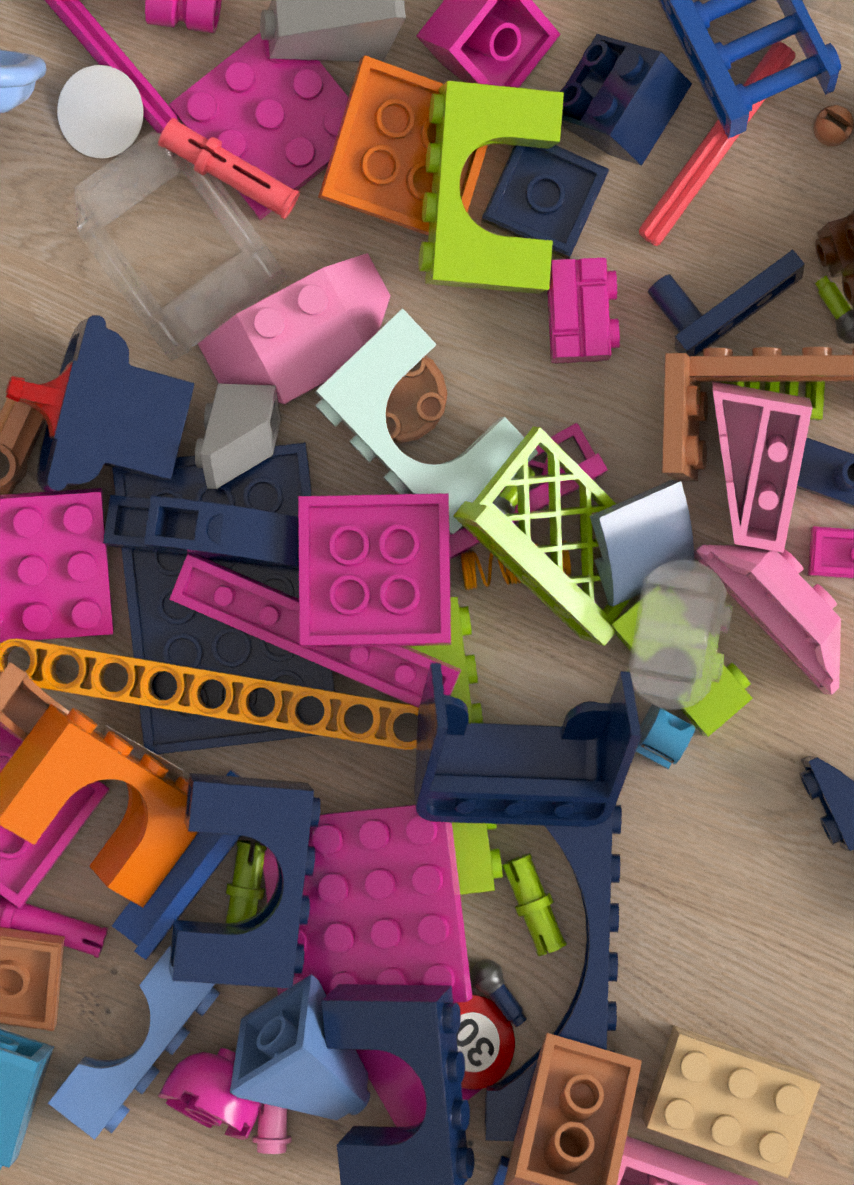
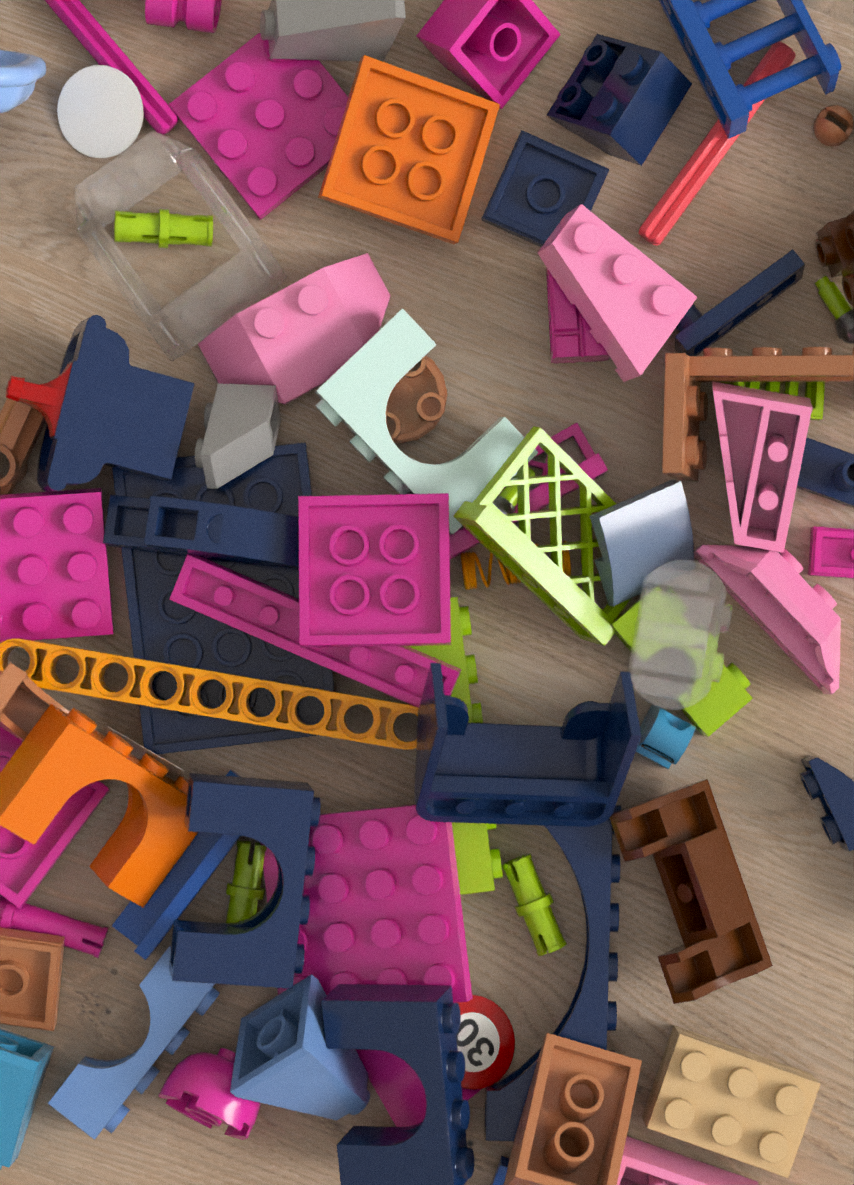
(163, 228): none -> lime pin
(213, 159): coral pin -> none
(272, 1130): bright pink pin -> none
(458, 248): lime arch -> none
(488, 978): piece -> none
(616, 289): none -> bright pink wedge
(701, 886): none -> reddish brown bracket

